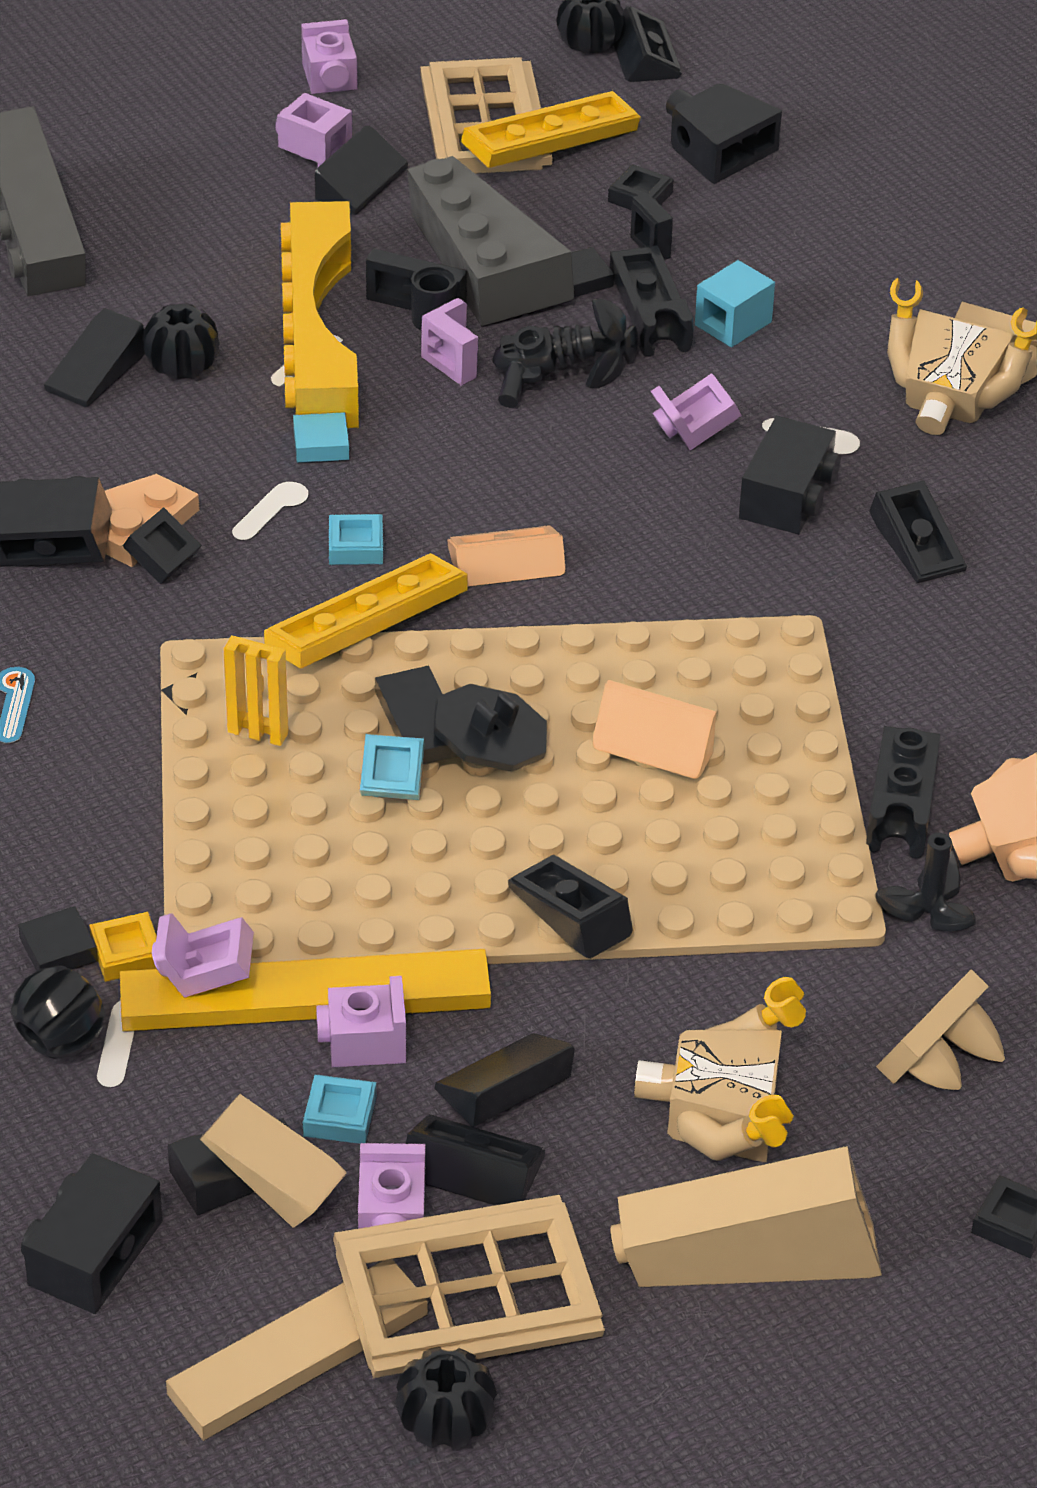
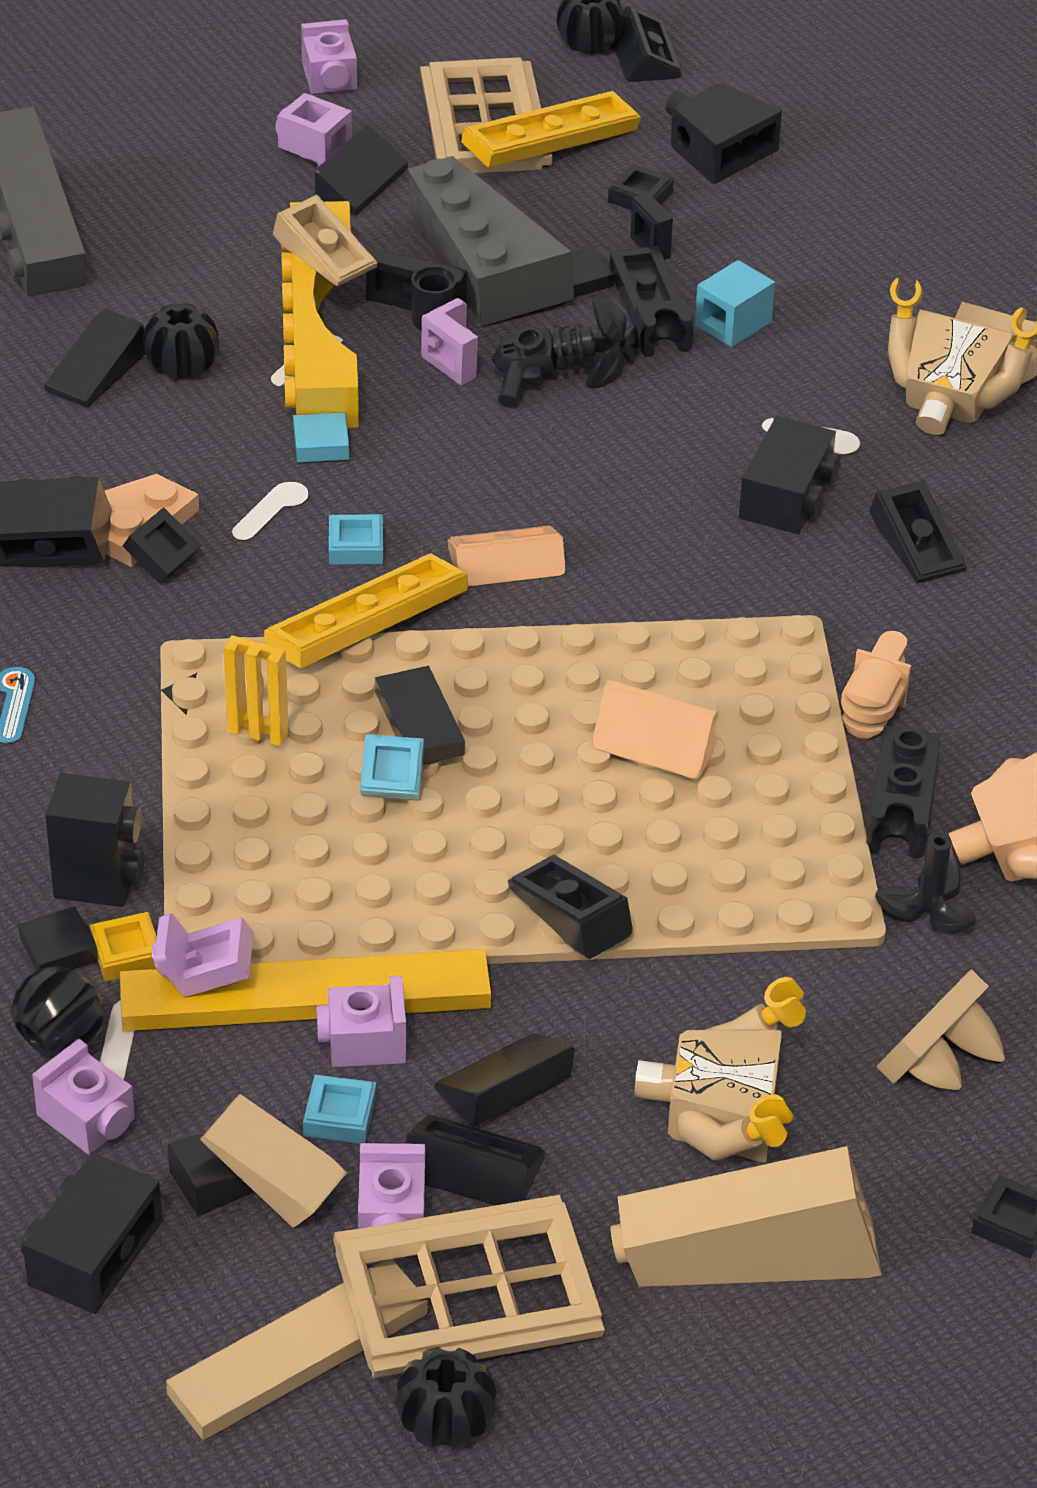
(83, 1098): none -> lavender brick
(93, 840): none -> black brick
(322, 241): none -> tan slope
(490, 727): black piece -> none
(696, 412): lavender bracket -> none
(876, 686): none -> light nougat arm

